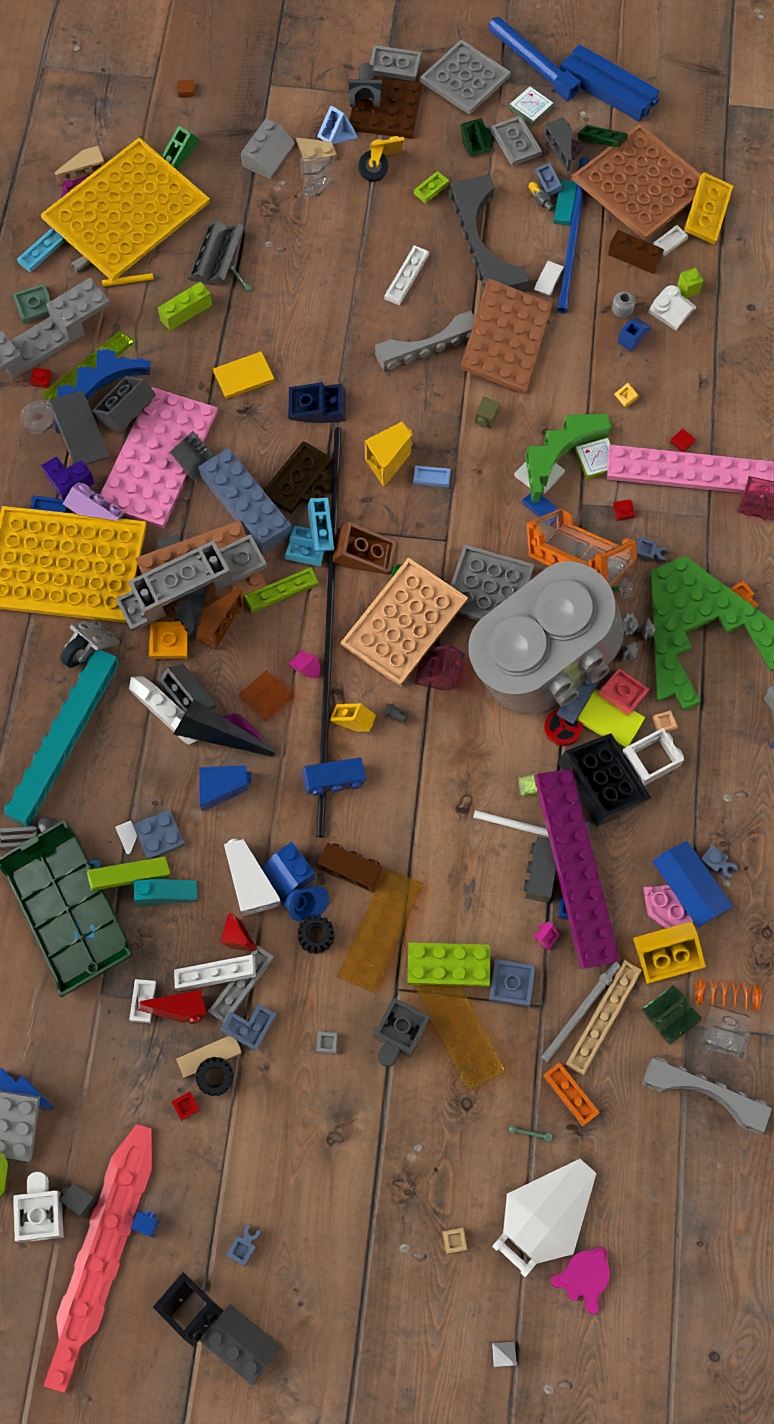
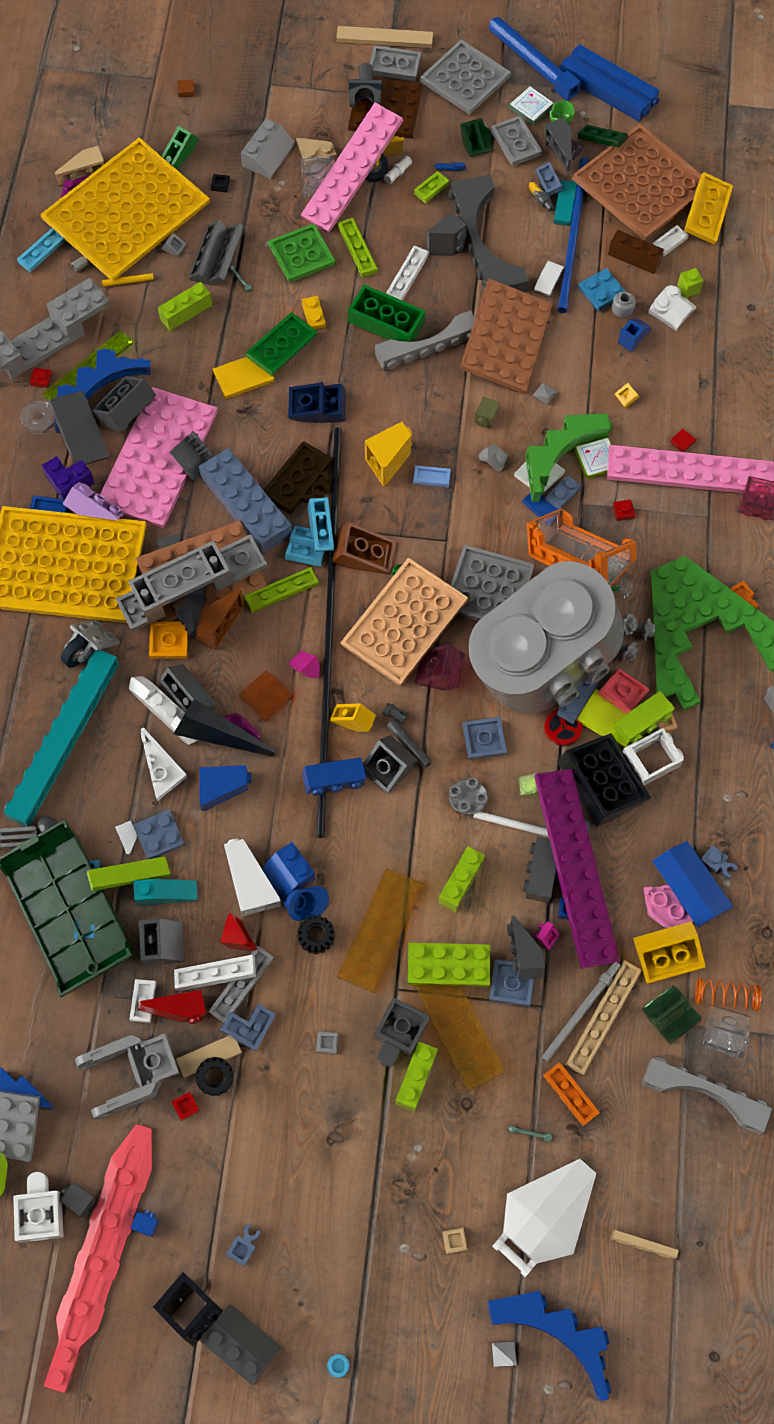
(32, 303): sand green tile -> none
(151, 1064): none -> light grey plate
(161, 941): none -> dark grey slope
(163, 769): none -> white wing
(173, 245): none -> light grey slope
(220, 183): none -> black tile
(281, 344): none -> green plate
(301, 253): none -> bright green plate
(313, 312): none -> yellow plate
(336, 127): light blue slope -> none
(338, 1365): none -> medium azure tile
(350, 866): reddish brown brick -> none
(352, 167): none -> bright pink plate
(357, 247): none -> lime tile
(386, 315): none -> green brick
(387, 37): none -> tan tile
(388, 763): none -> dark grey slope
(397, 169): none -> white pin
(398, 731): none -> dark grey piece
(416, 1076): none -> lime brick
(446, 236): none -> dark grey slope
(447, 166): none -> blue piece
(461, 879): none -> lime brick
(468, 796): none -> light grey dish
(484, 738): none -> sand blue plate
(494, 457): none -> light grey plate
(527, 953): none -> dark grey slope
(545, 393): none -> light grey slope
(562, 109): none -> bright green hair
(563, 492): none -> sand blue plate
(584, 1344): none -> blue arch
(585, 1277): dark pink tile -> none
(600, 289): none -> dark azure plate
(644, 718): none -> lime brick
(644, 1245): none -> tan tile
(647, 550): sand blue plate -> none

